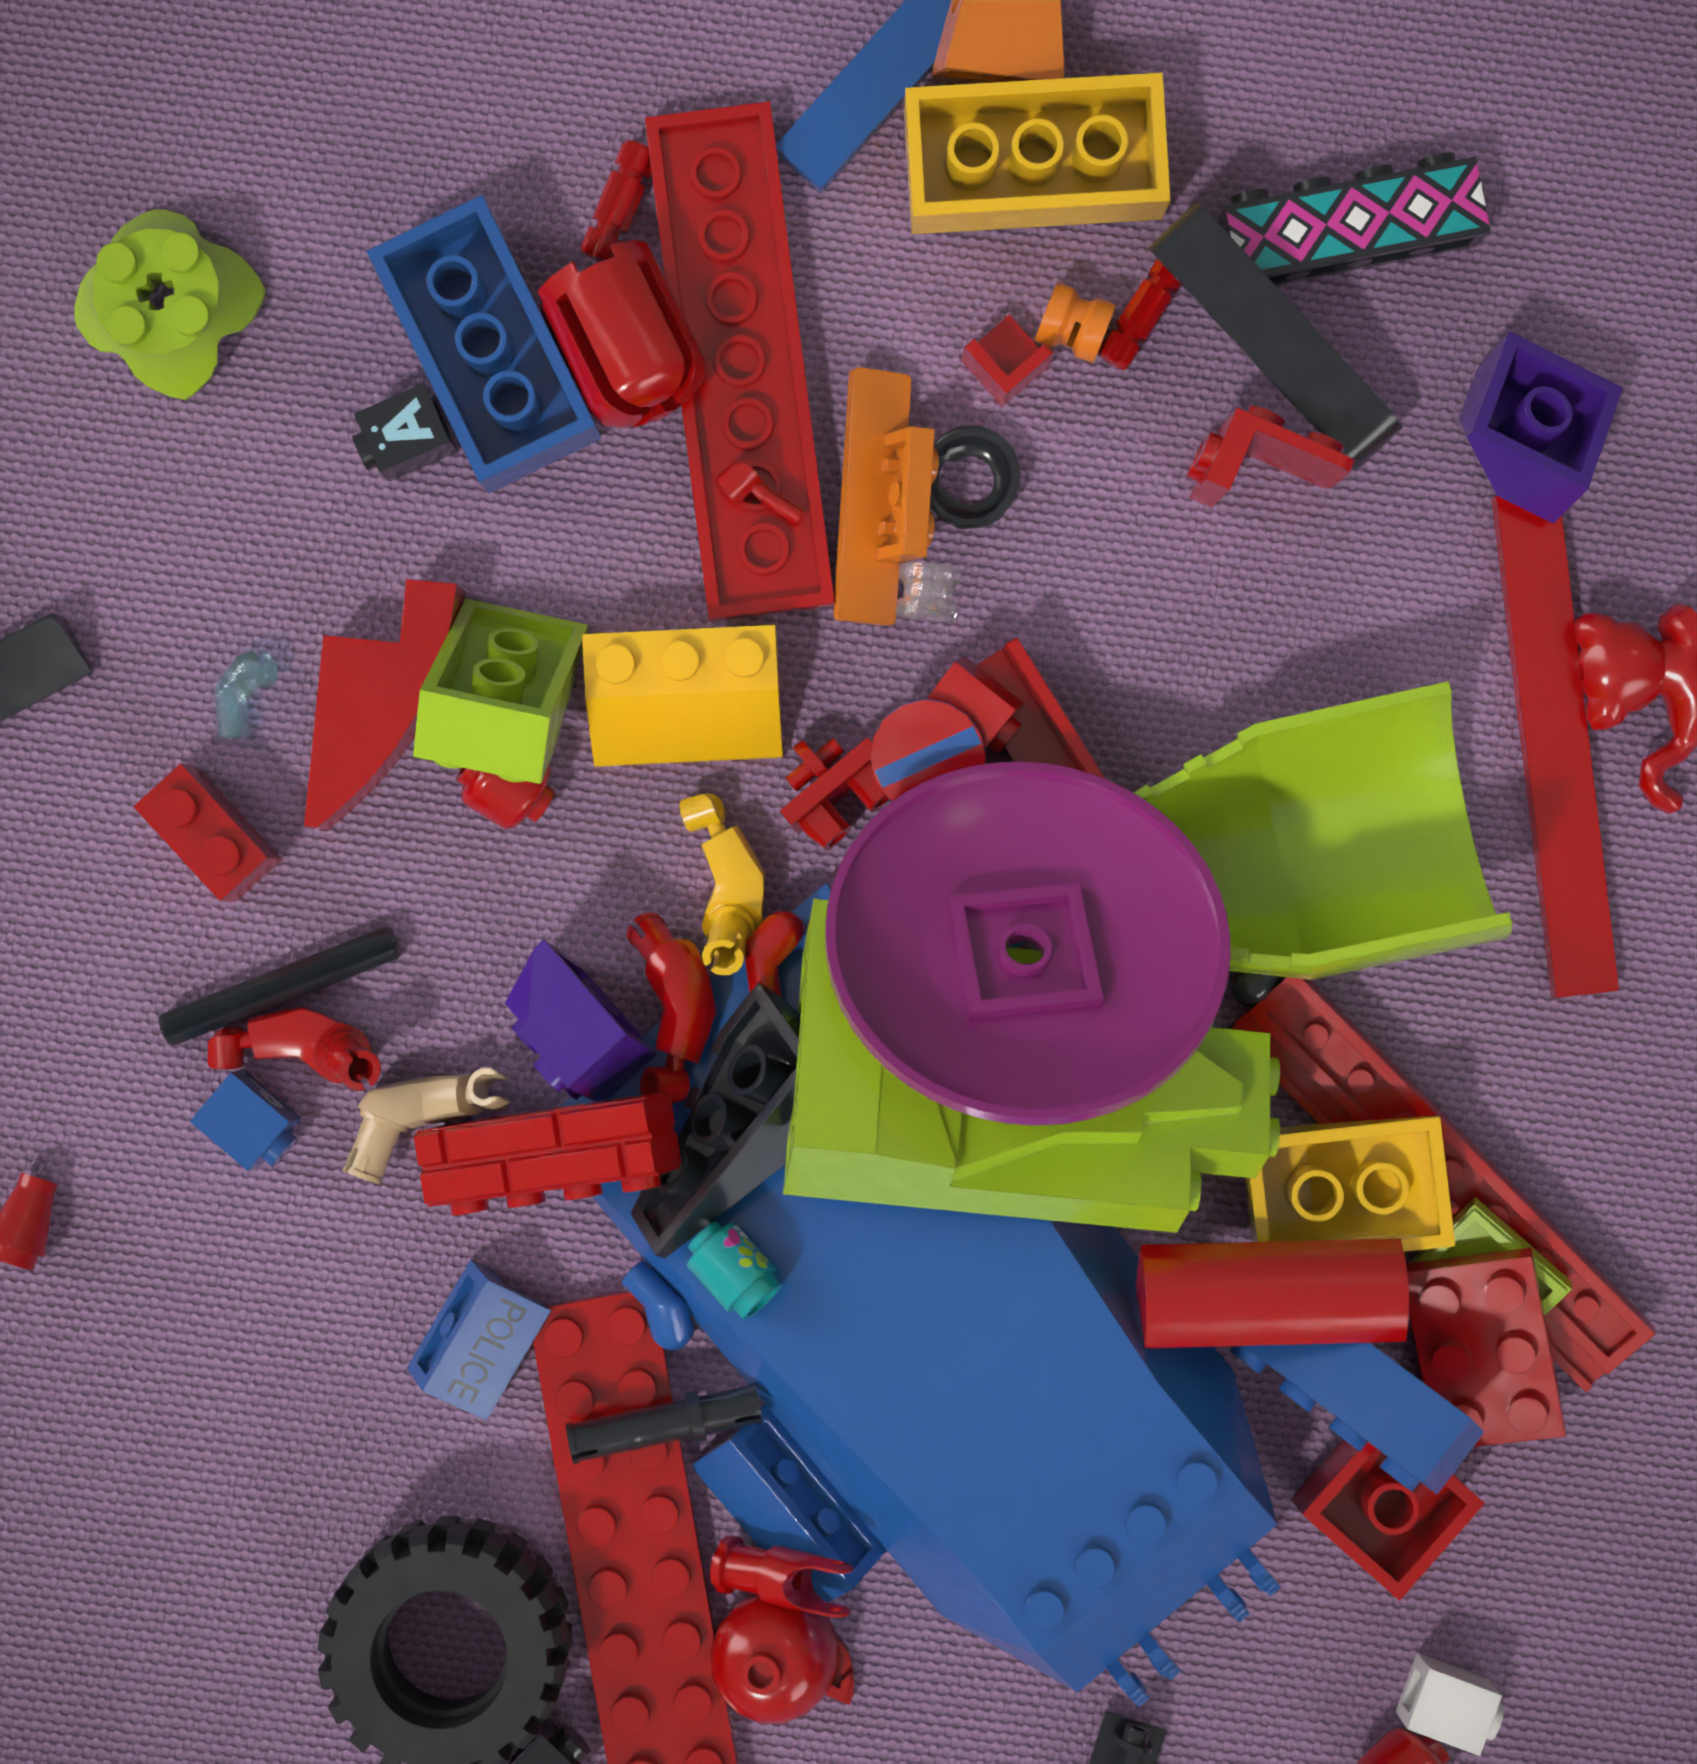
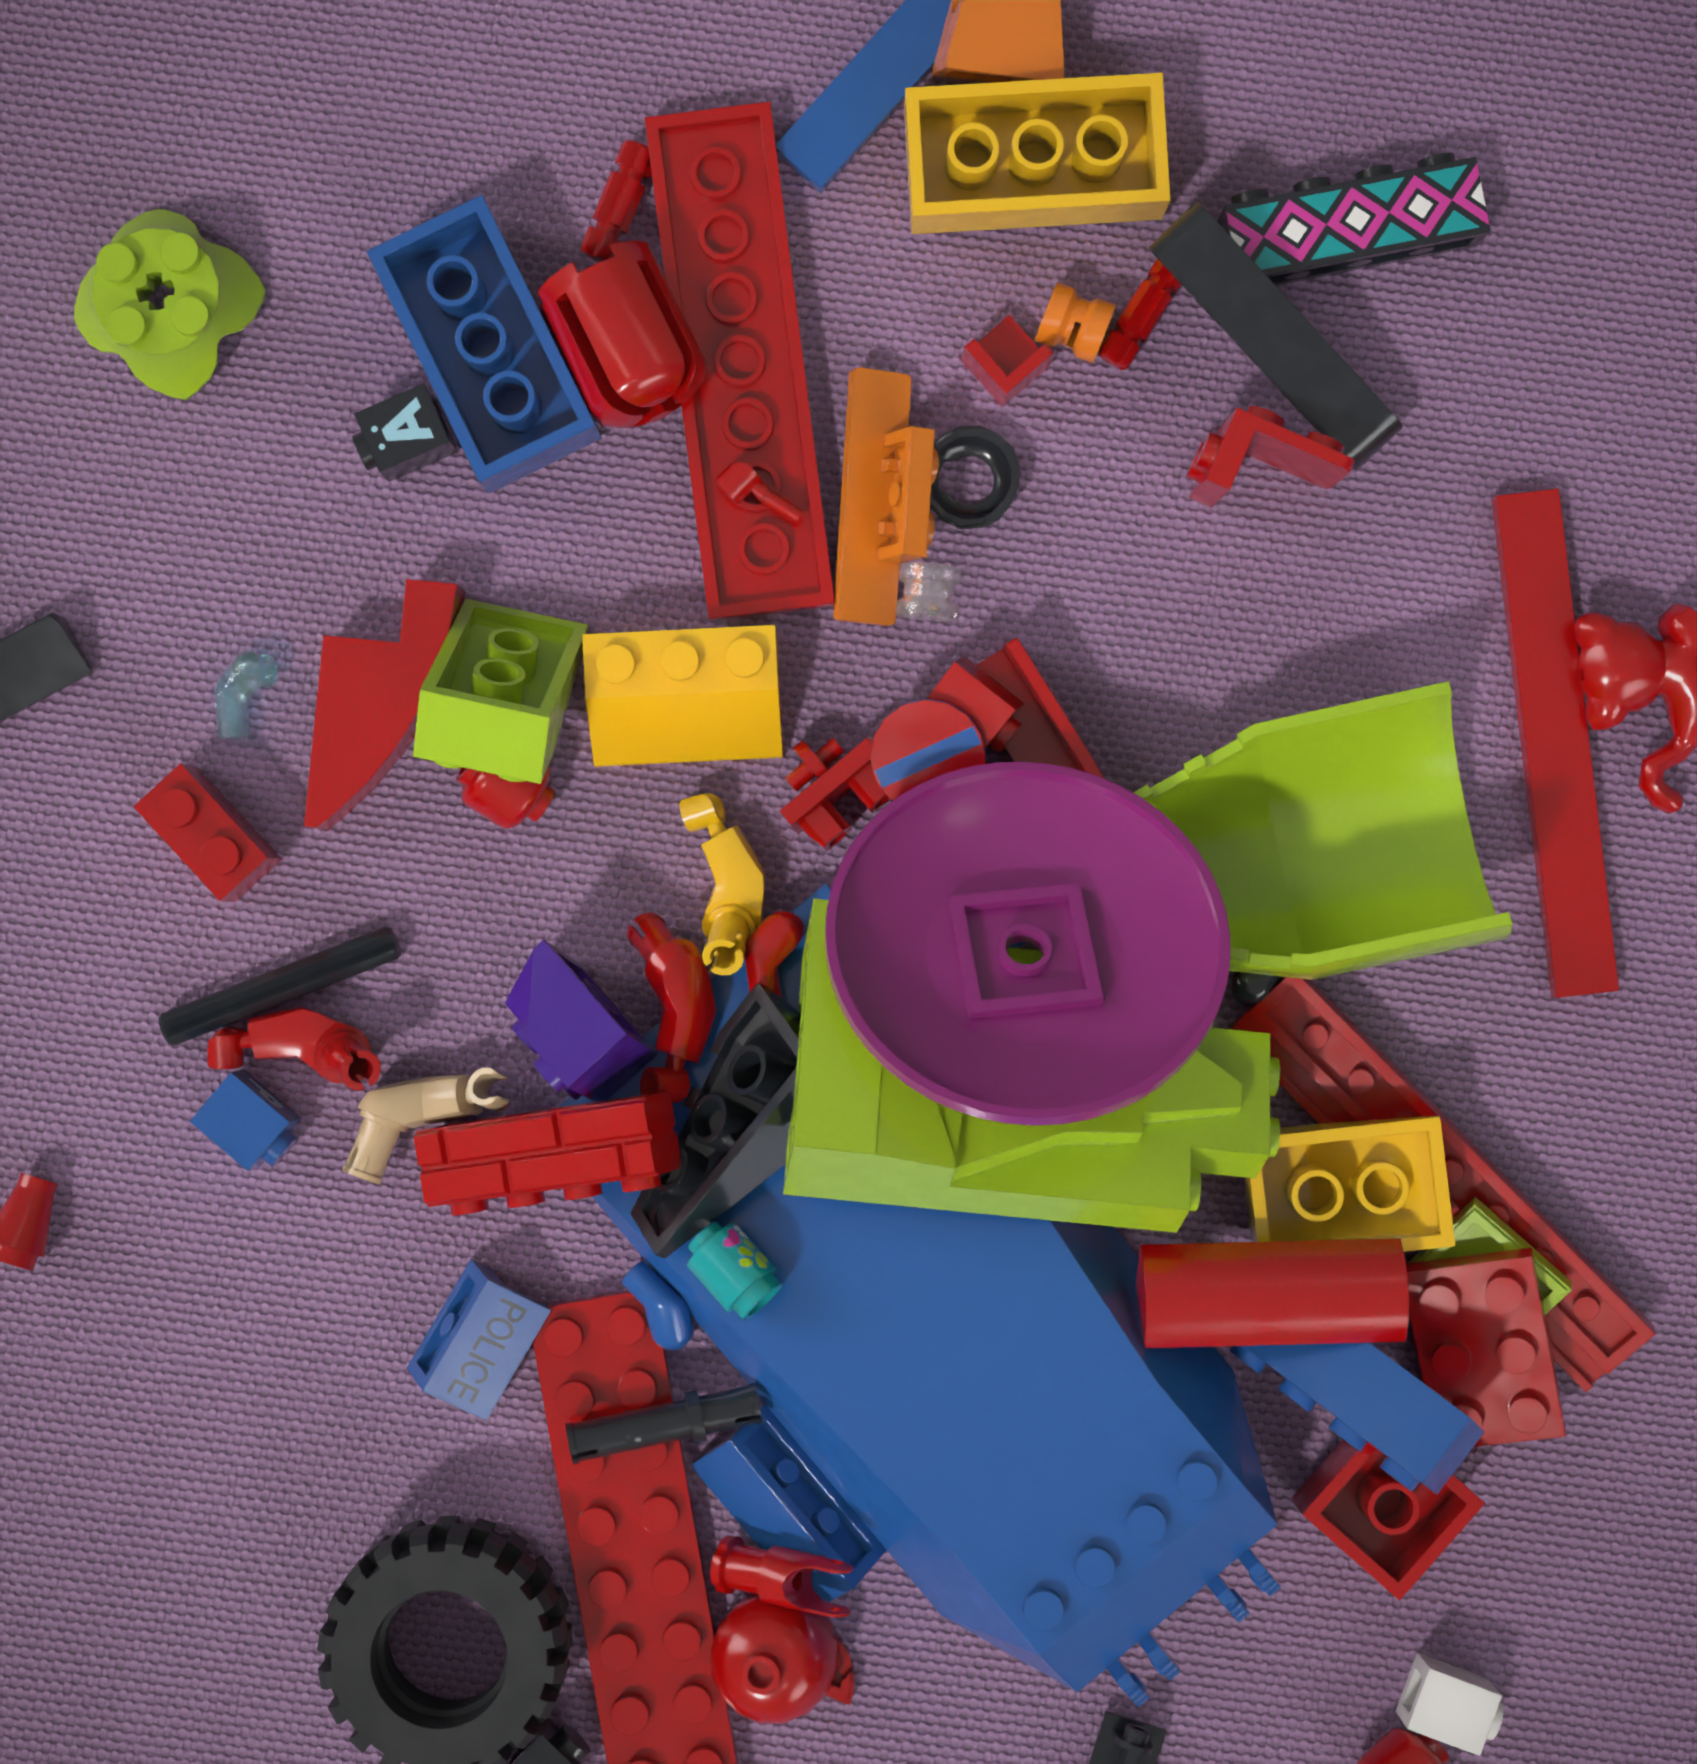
(1537, 425): dark purple slope -> none

